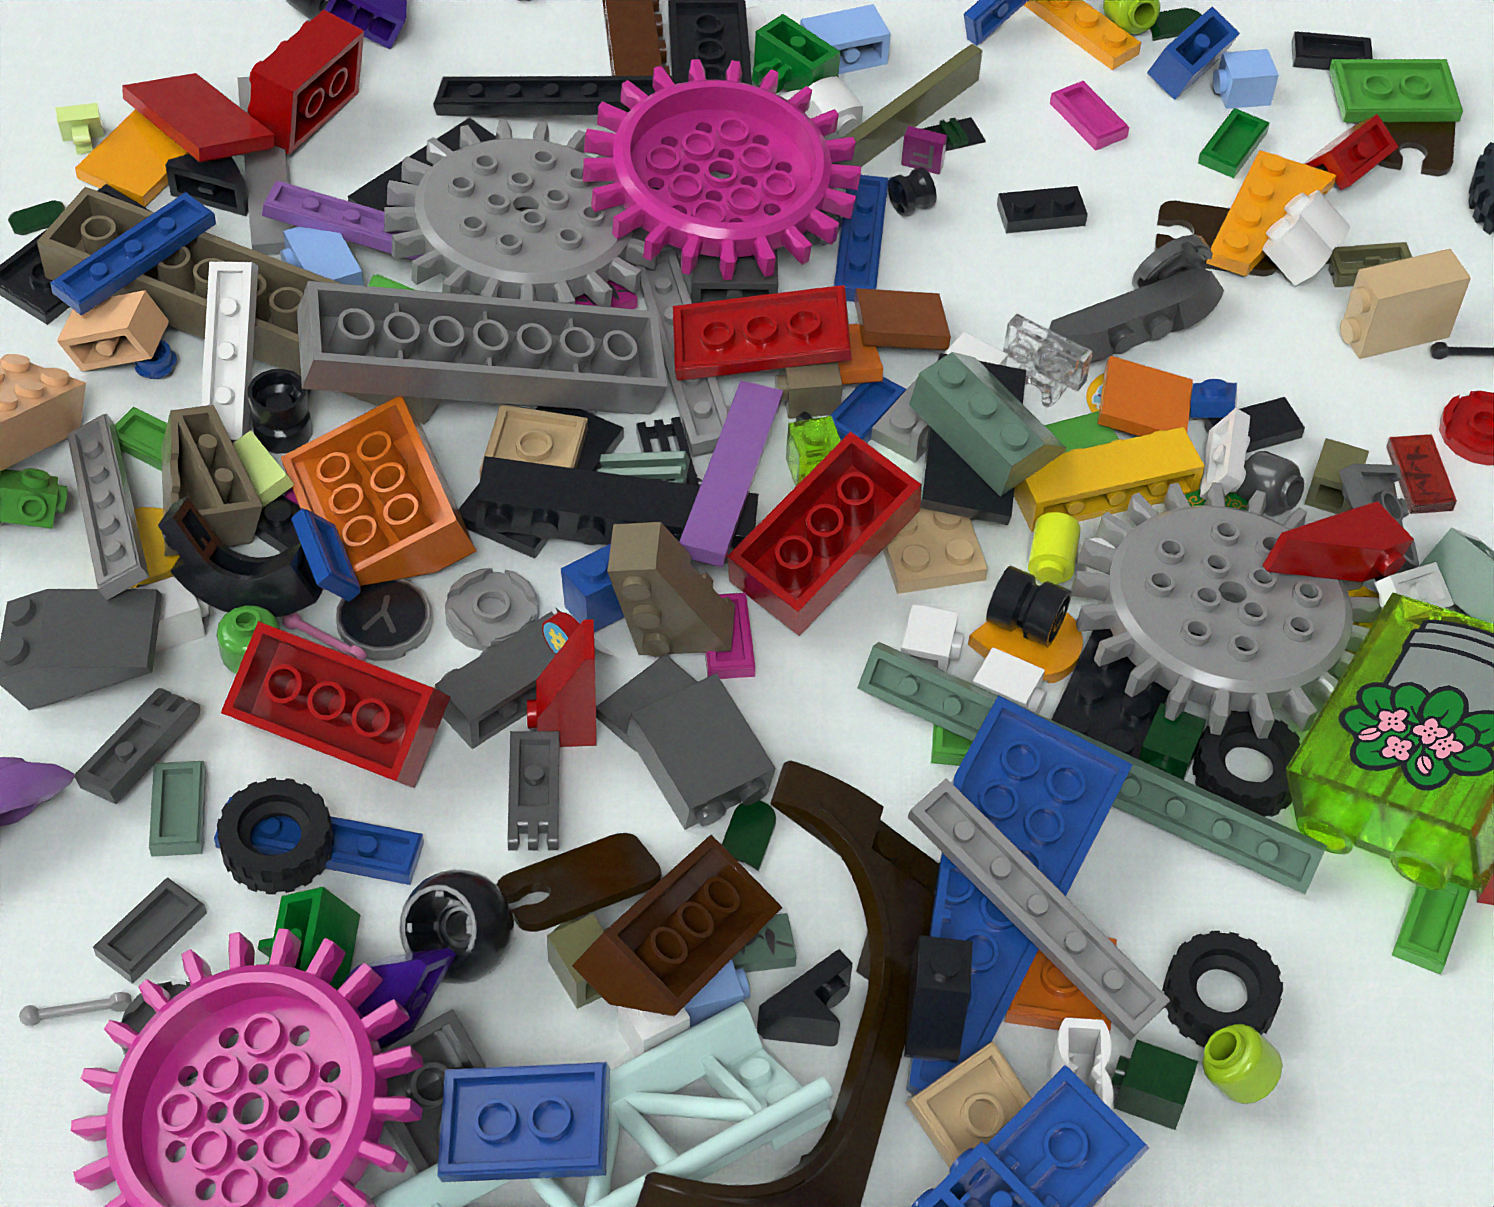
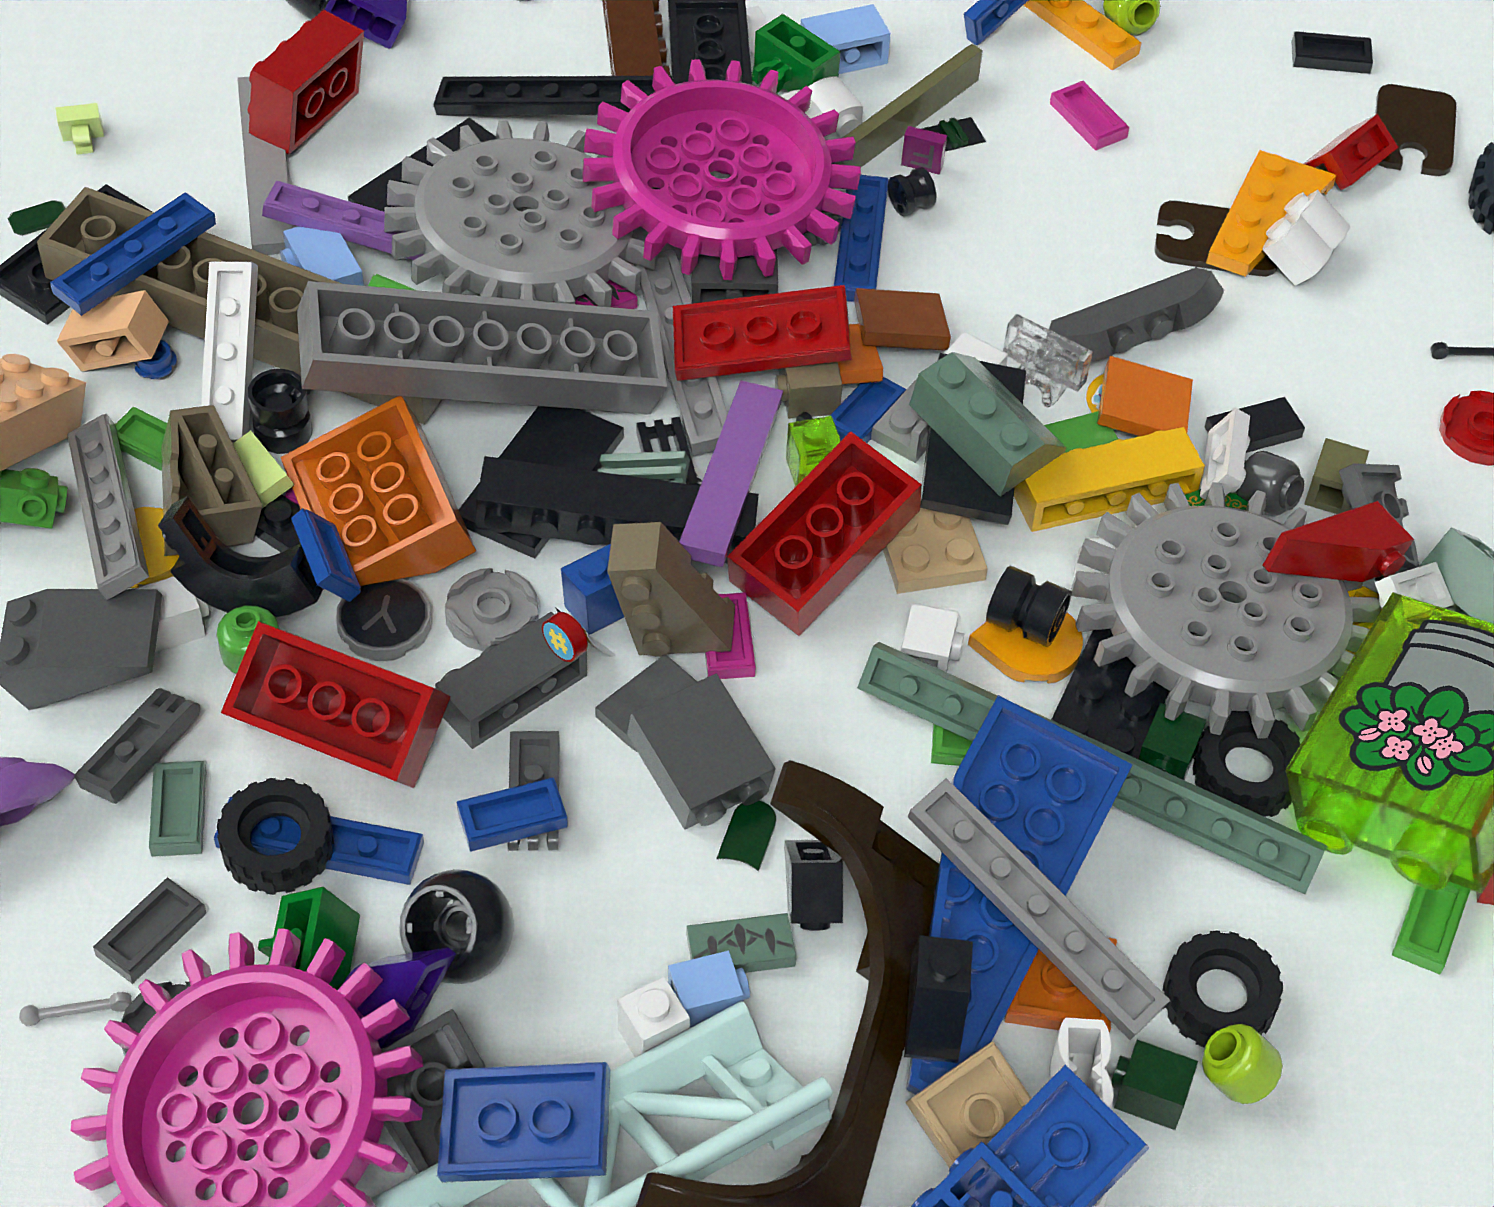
(131, 160): light orange tile -> none
(198, 117): red tile -> none
(210, 182): black slope -> none
(294, 621): bright pink hinge -> none
(512, 814): none -> blue tile
(537, 437): tan tile -> none
(565, 948): olive brick -> none
(567, 691): red slope -> none
(581, 881): dark brown piece -> none
(678, 933): reddish brown slope -> none
(803, 1007): black slope -> none
(813, 884): none -> black slope
(1012, 680): white brick -> none
(1041, 209): black plate -> none
(1054, 547): neon yellow brick -> none
(1172, 259): dark grey tile -> none
(1173, 23): dark green piece -> none
(1193, 52): blue brick -> none
(1213, 399): blue plate -> none
(1233, 143): green tile -> none
(1246, 78): light blue brick -> none
(1370, 255): olive tile -> none
(1395, 90): bright green tile -> none
(1404, 303): tan brick -> none
(1422, 474): clear red tile -> none

